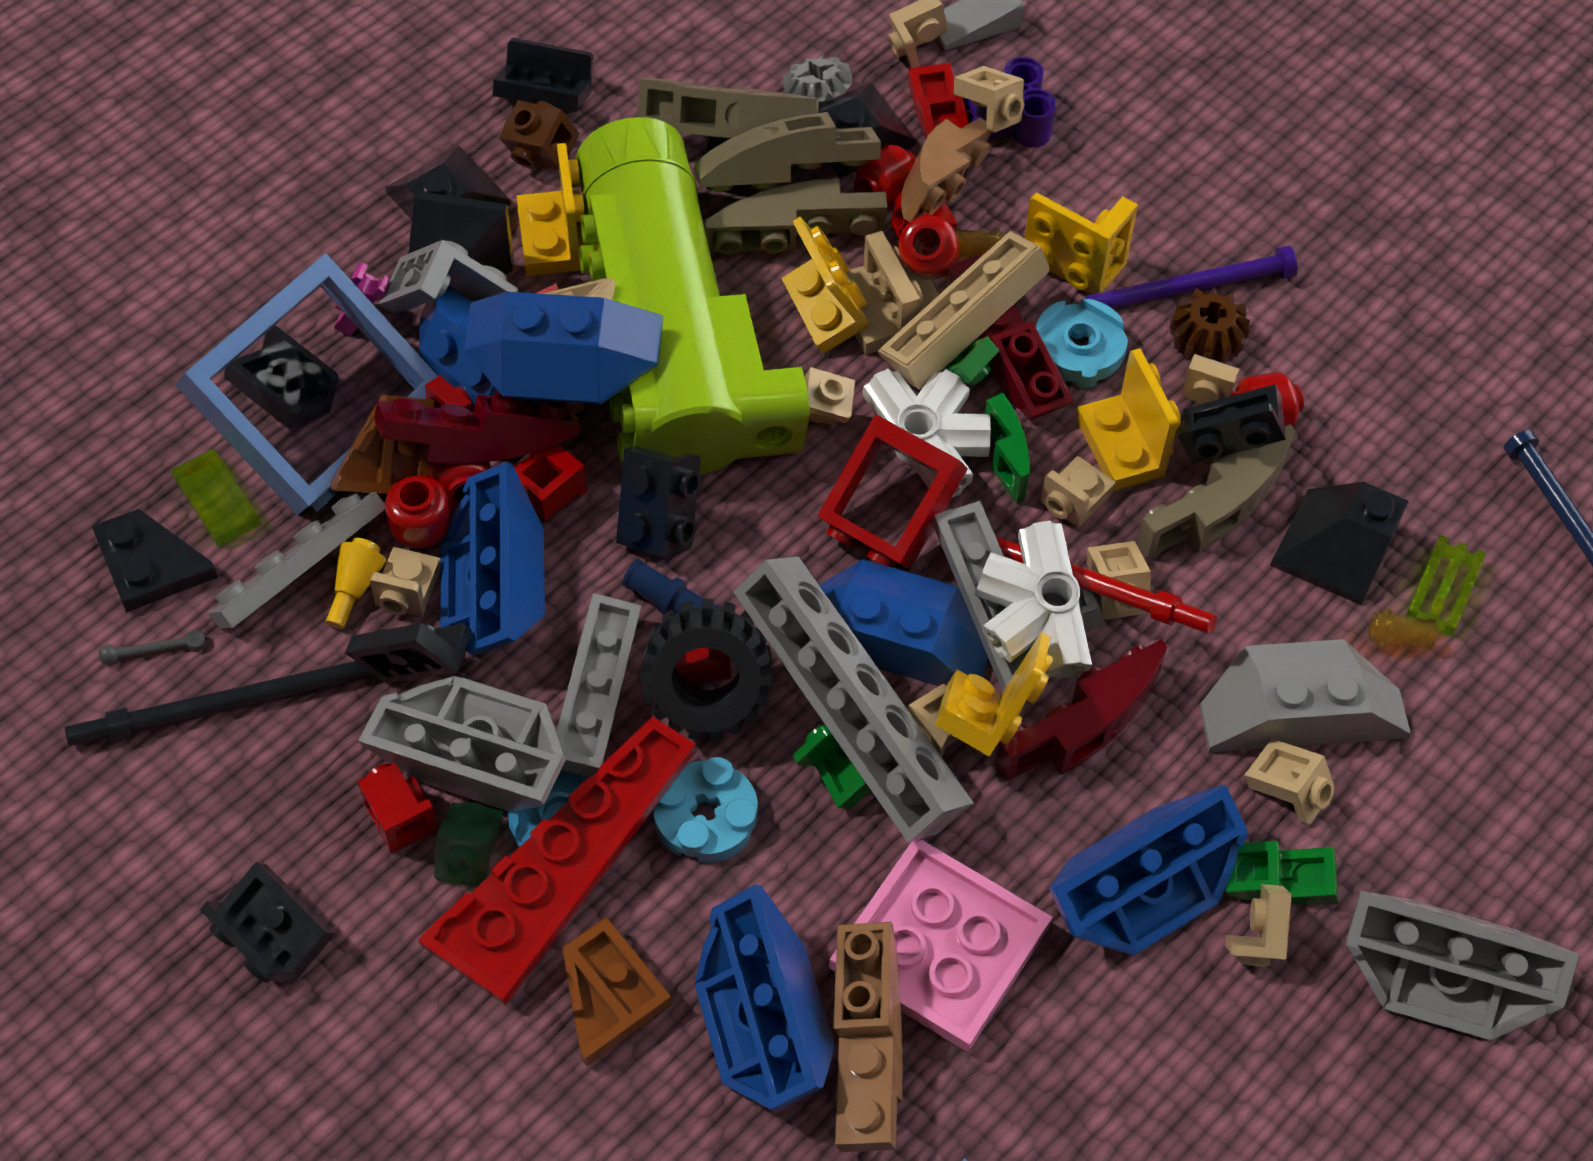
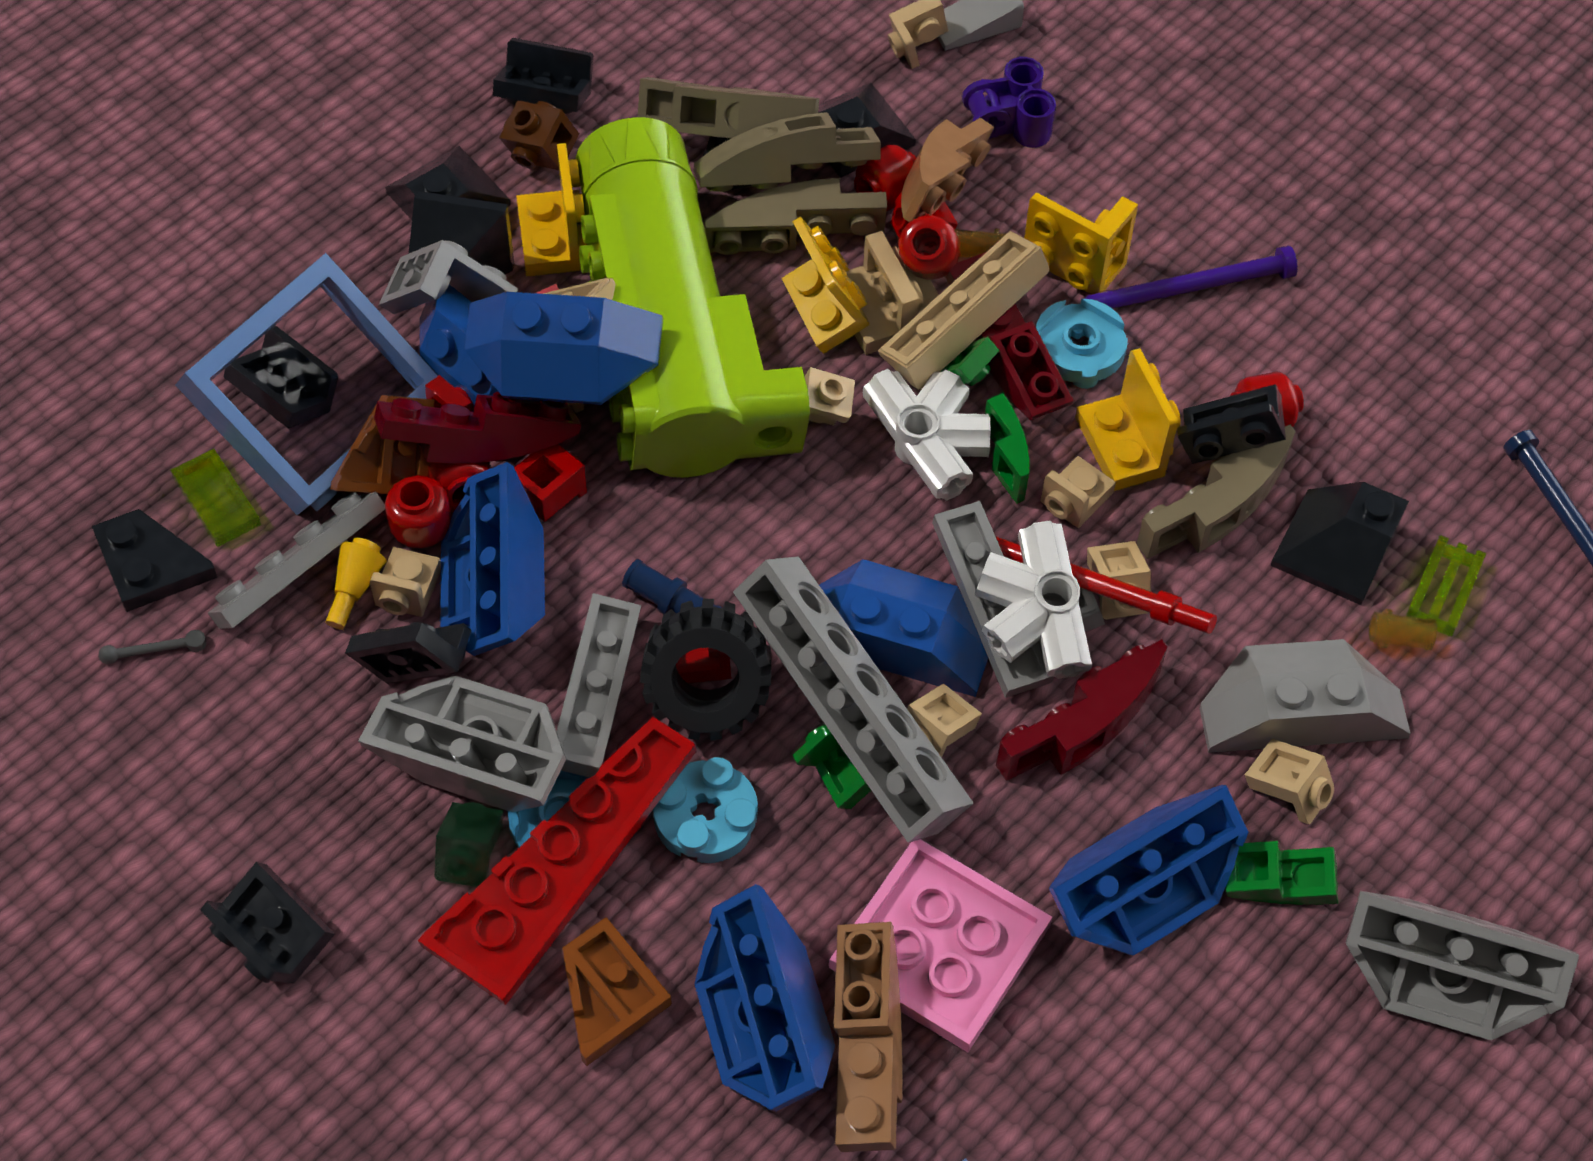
(121, 724): black bar -> none
(370, 286): dark pink plate -> none
(397, 806): red brick -> none
(658, 501): black bracket -> none
(805, 77): light grey gear -> none
(935, 98): red slope -> none
(949, 475): red window -> none
(983, 716): yellow bracket -> none
(996, 91): tan bracket -> none
(1209, 326): reddish brown gear -> none
(1209, 380): tan plate -> none
(1271, 919): tan bracket -> none

